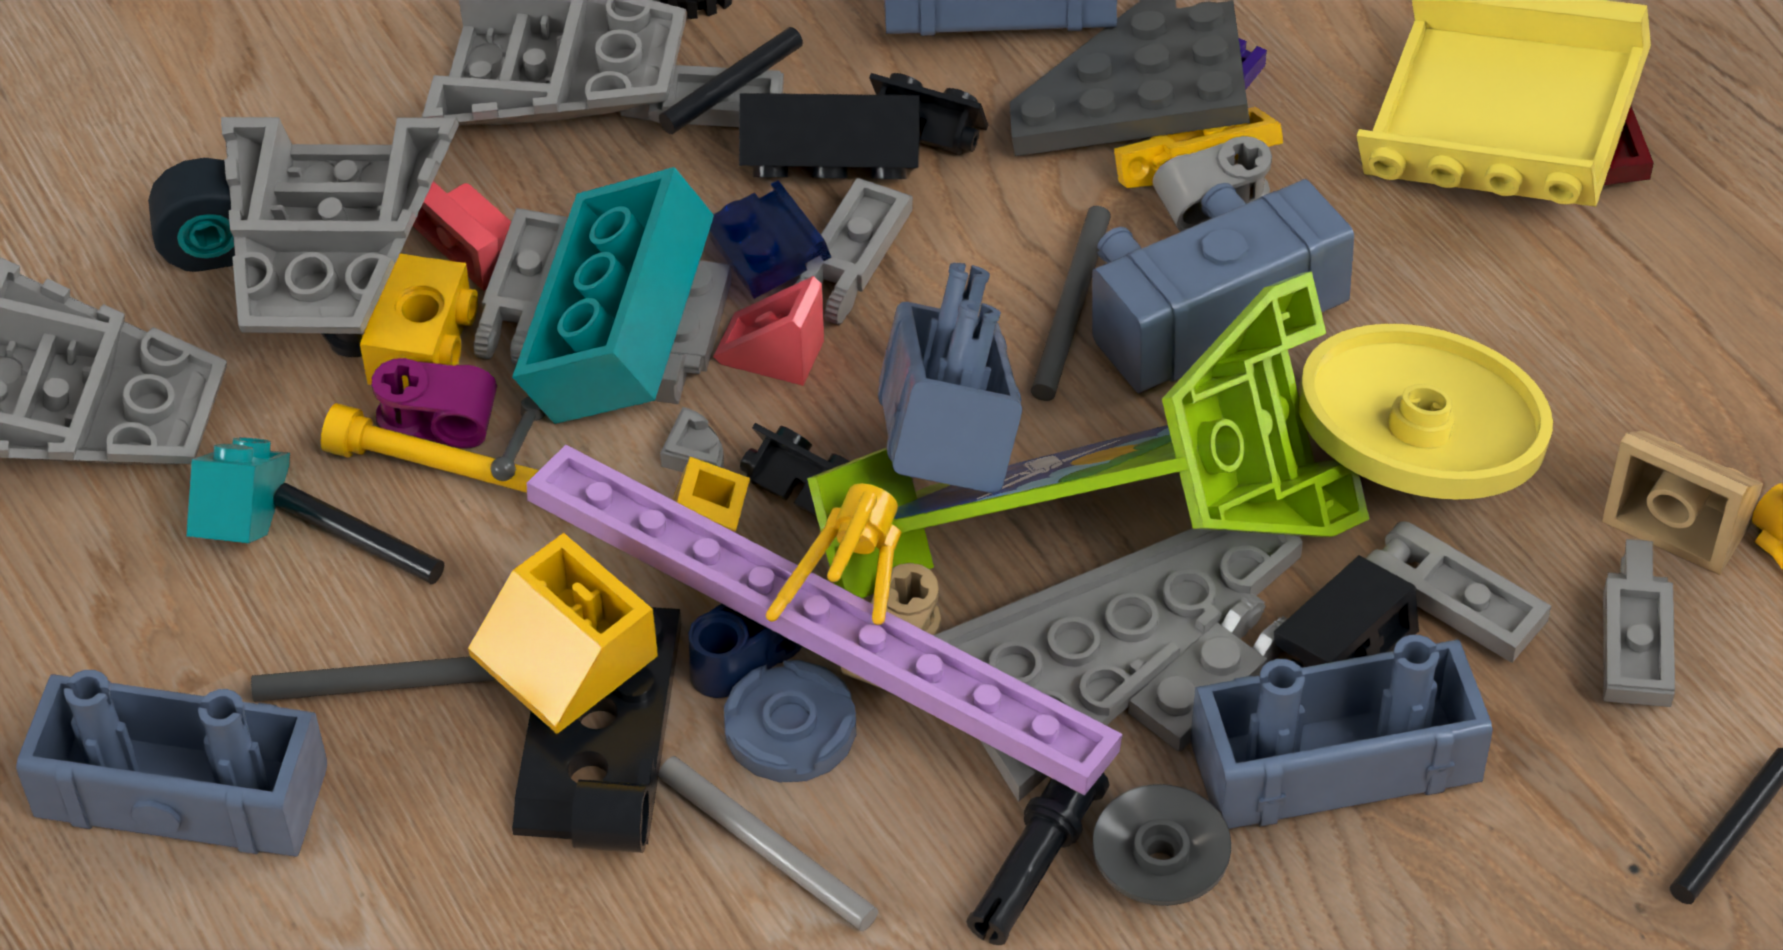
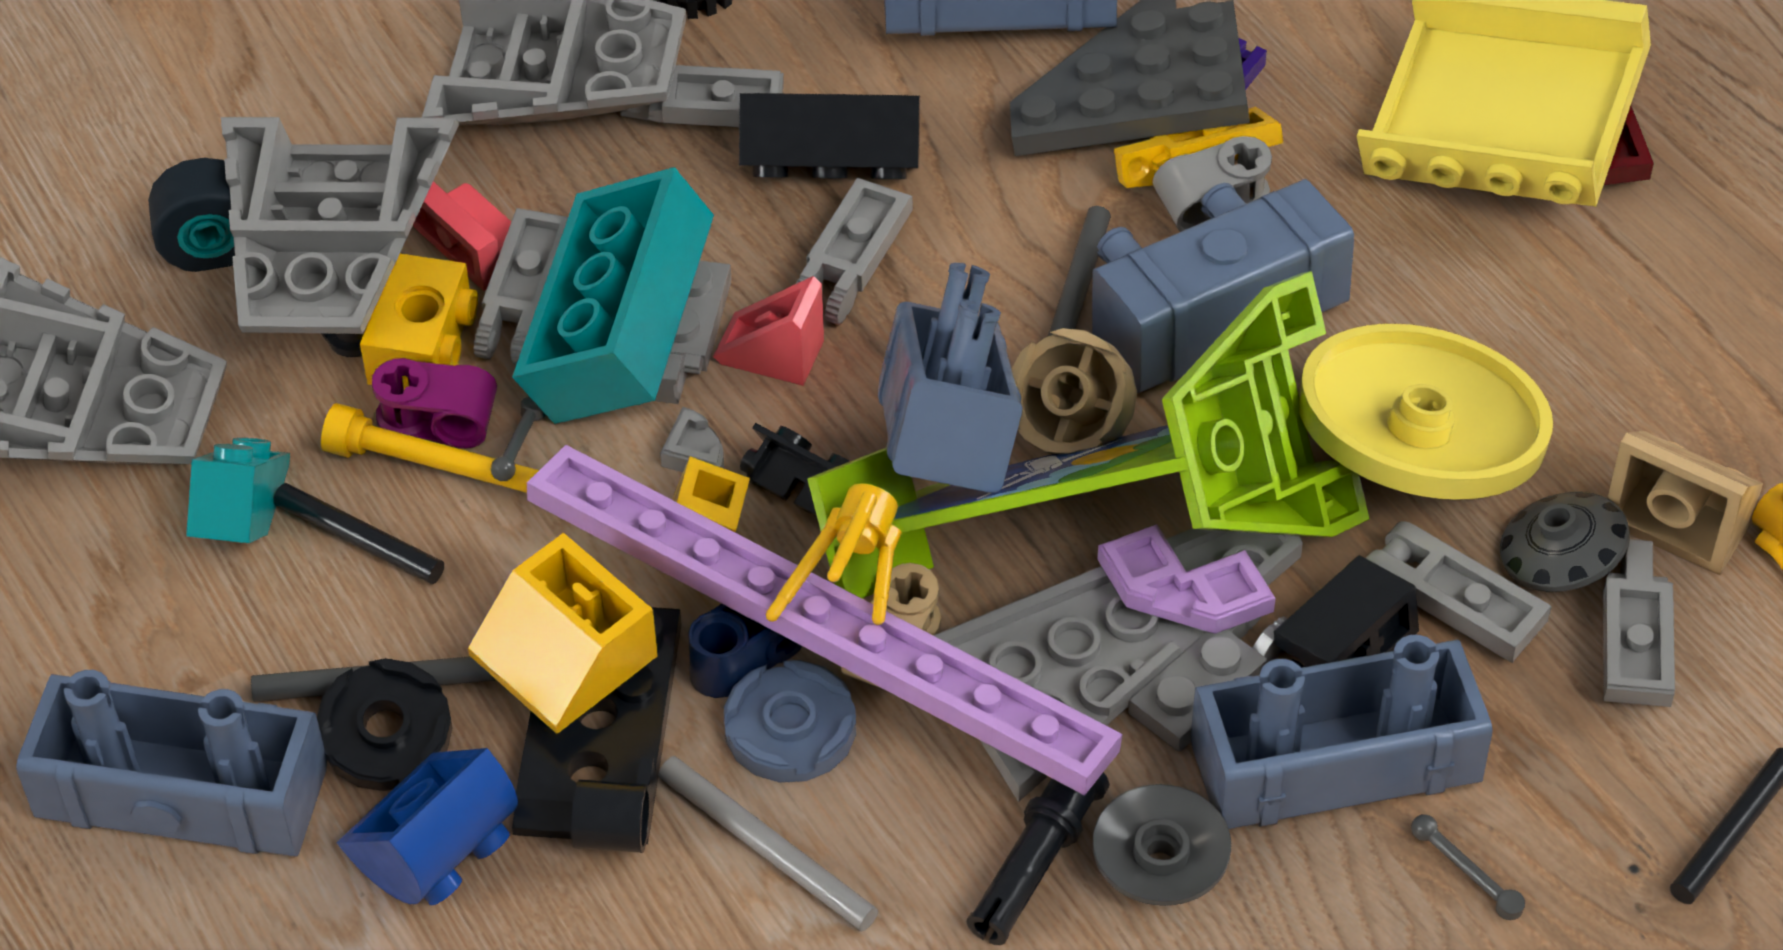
(383, 686): none -> black tile
(432, 824): none -> blue brick
(730, 80): black bar -> none
(766, 239): clear blue plate -> none
(946, 115): black hinge -> none
(1073, 392): none -> tan cylinder
(1204, 598): none -> lavender tile
(1508, 902): none -> dark grey hinge
(1564, 541): none -> dark grey dish

